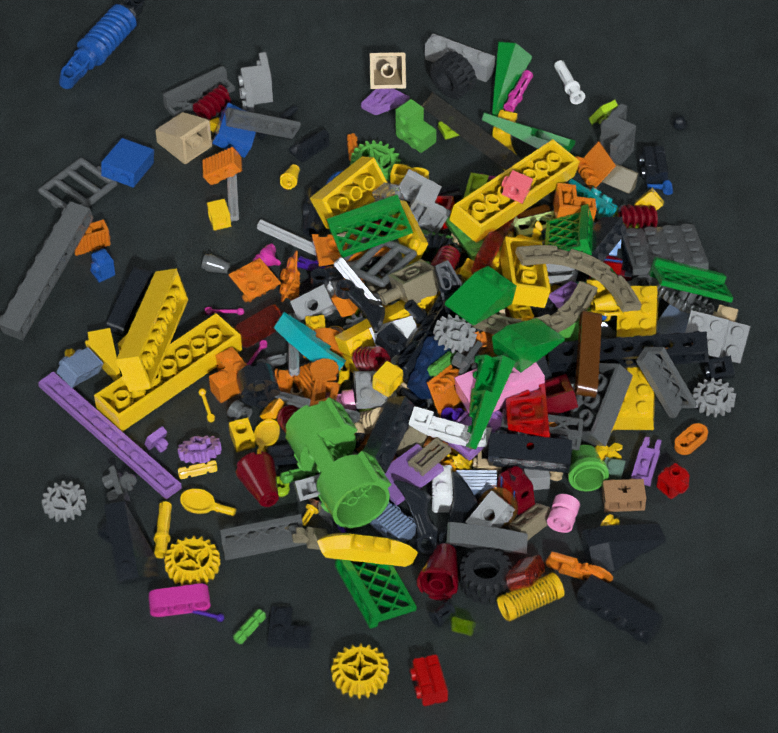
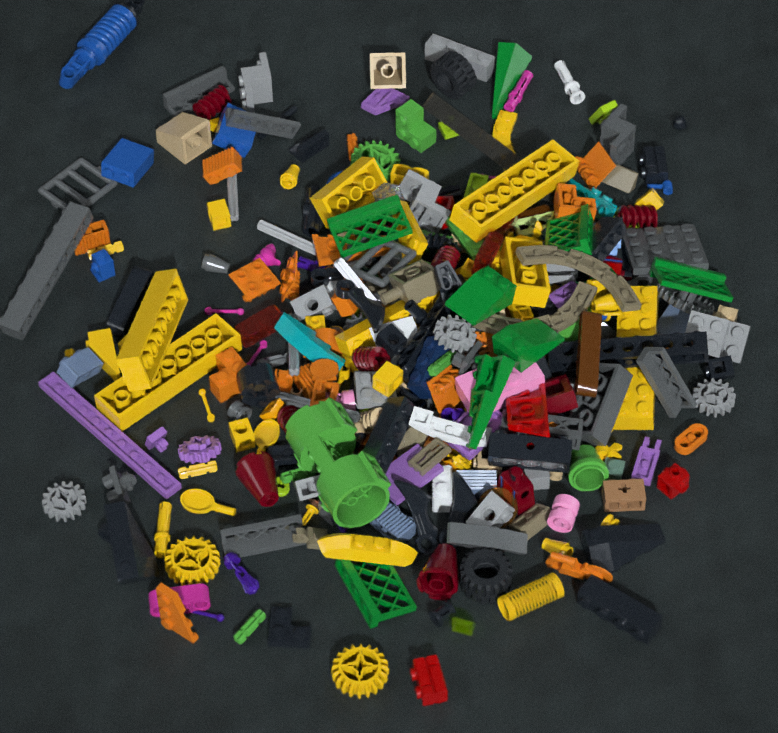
(116, 247): none -> yellow axle
(171, 613): none -> orange wing
(249, 583): none -> dark purple piece
(516, 186): coral brick -> none
(525, 573): clear red beam -> none
(528, 134): wedge -> none
(557, 546): none -> yellow cone

